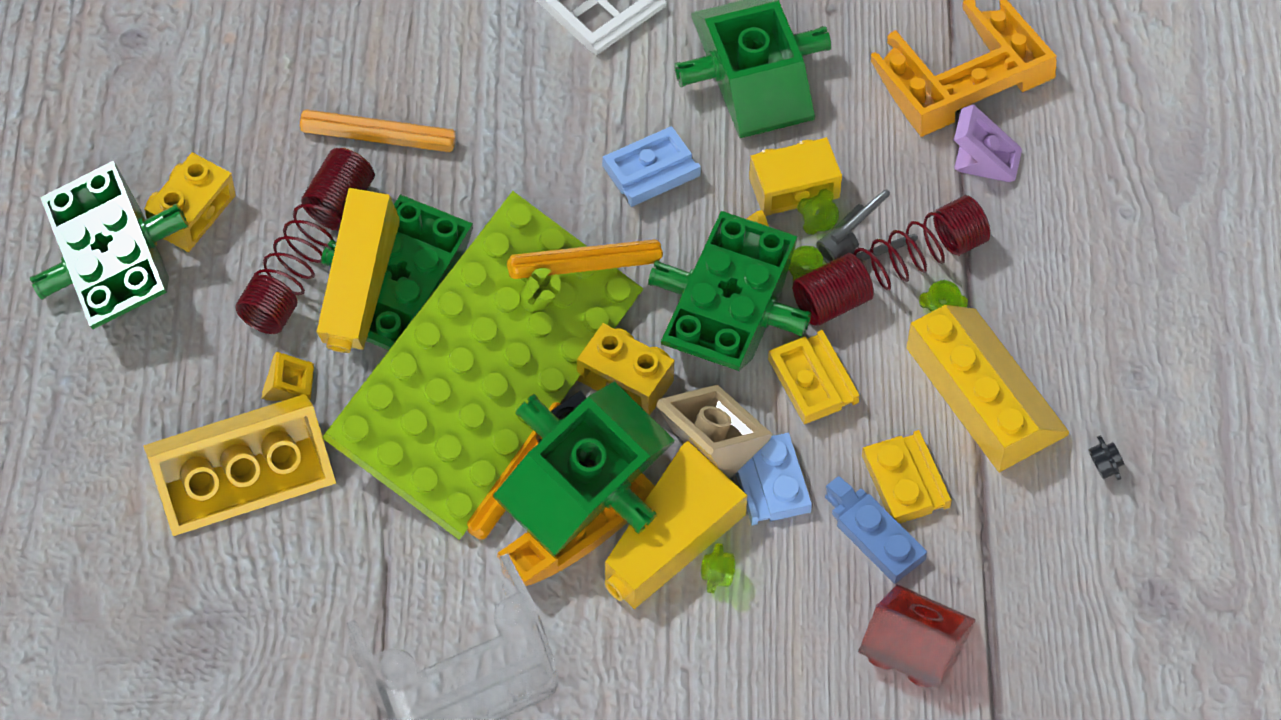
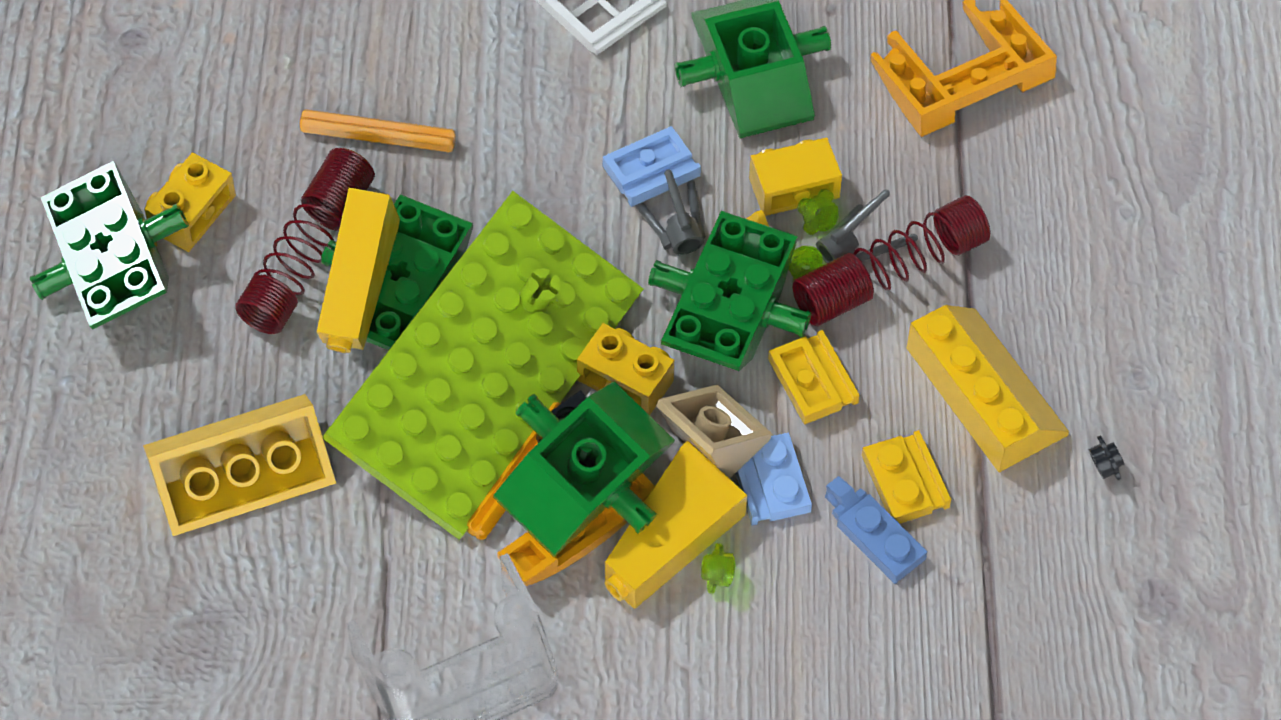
(288, 378): yellow slope -> none
(585, 258): light orange axle -> none
(683, 232): none -> dark grey plant
(915, 636): clear red slope -> none
(944, 291): clear neon green plate -> none
(985, 147): lavender slope -> none

